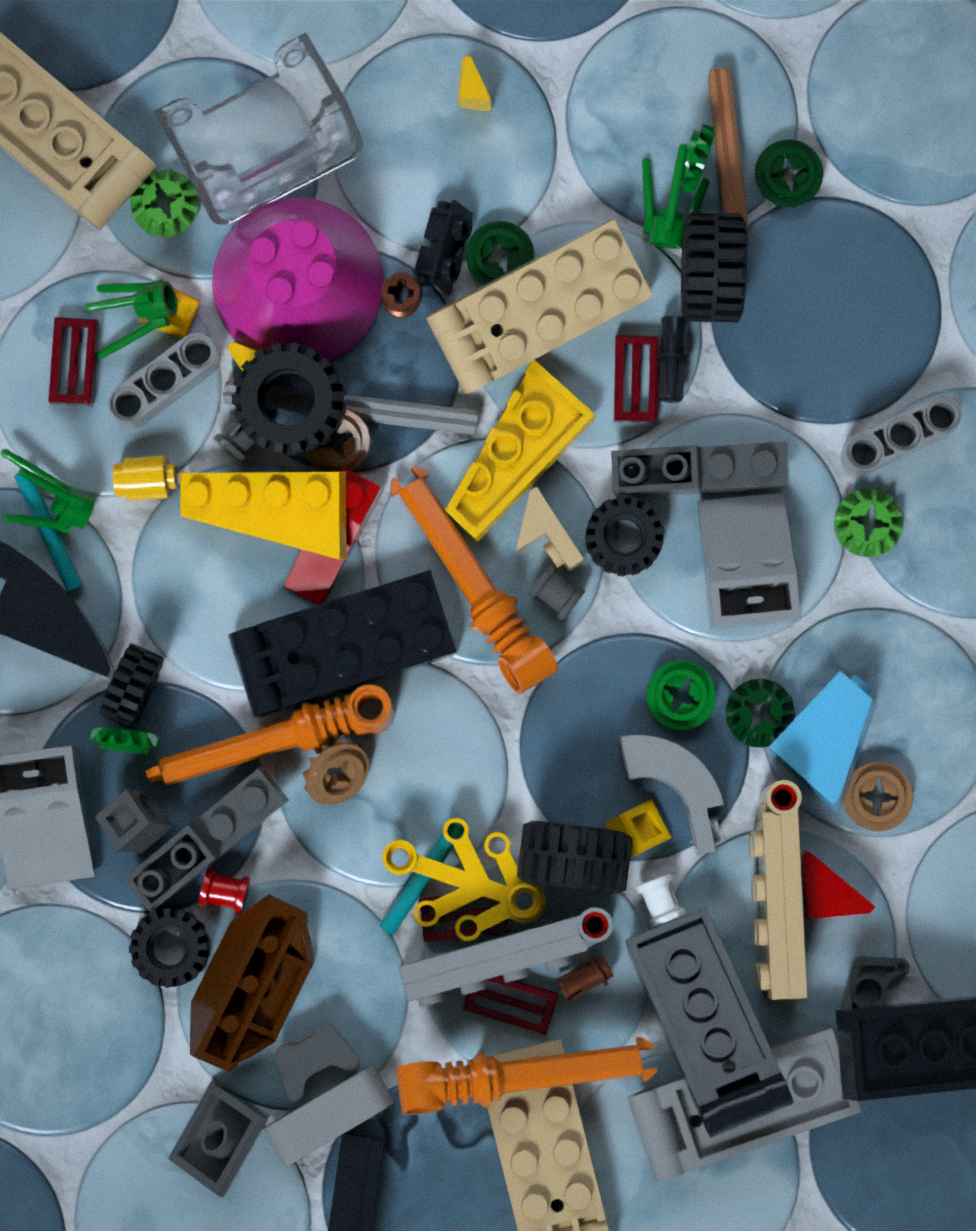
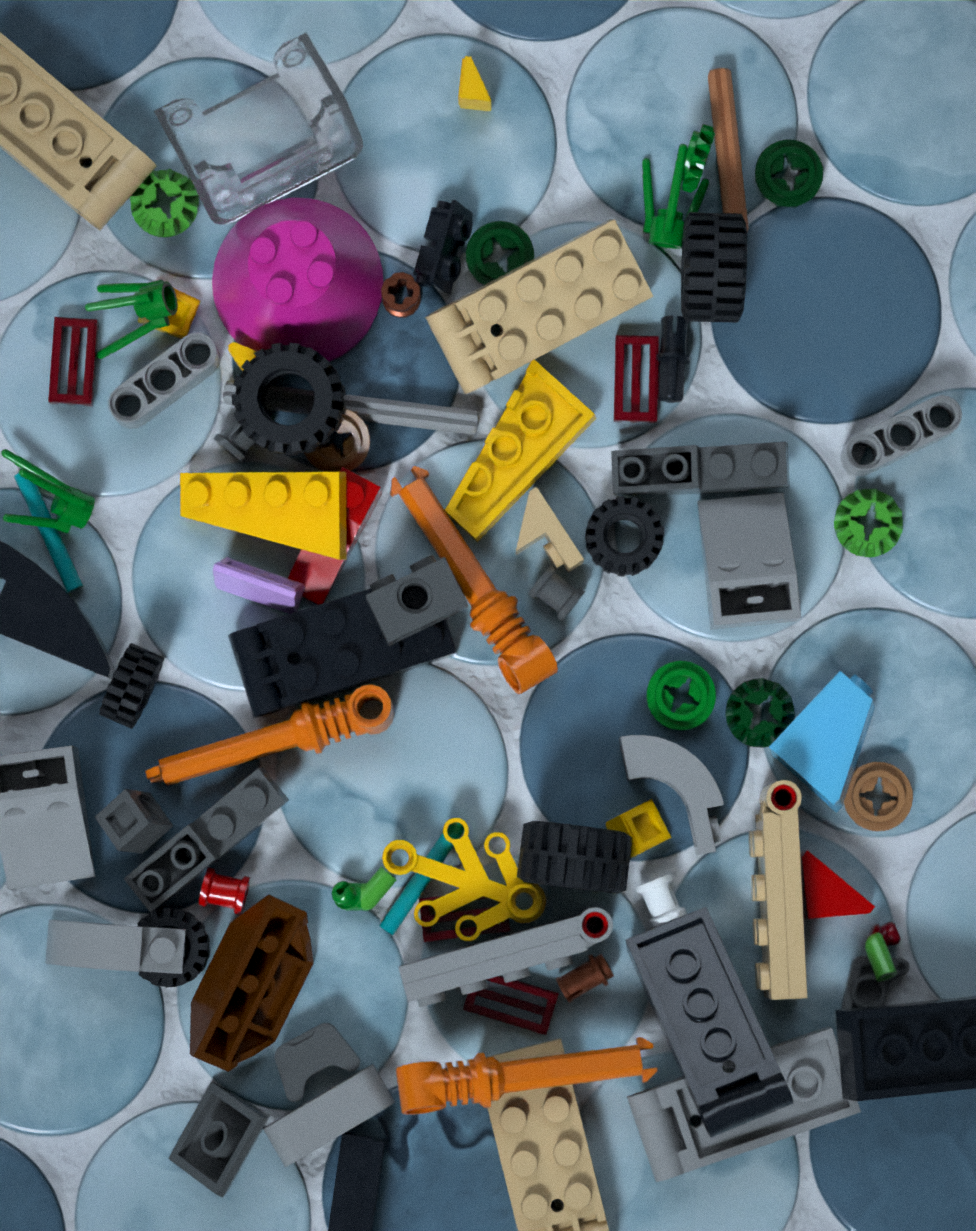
(115, 947): none -> light grey arch
(125, 740): green gear -> none
(145, 478): yellow brick -> none
(258, 585): none -> lavender slope
(336, 788): medium nougat gear -> none
(362, 895): none -> arm
(399, 621): none -> dark grey brick
(877, 950): none -> bright green arm

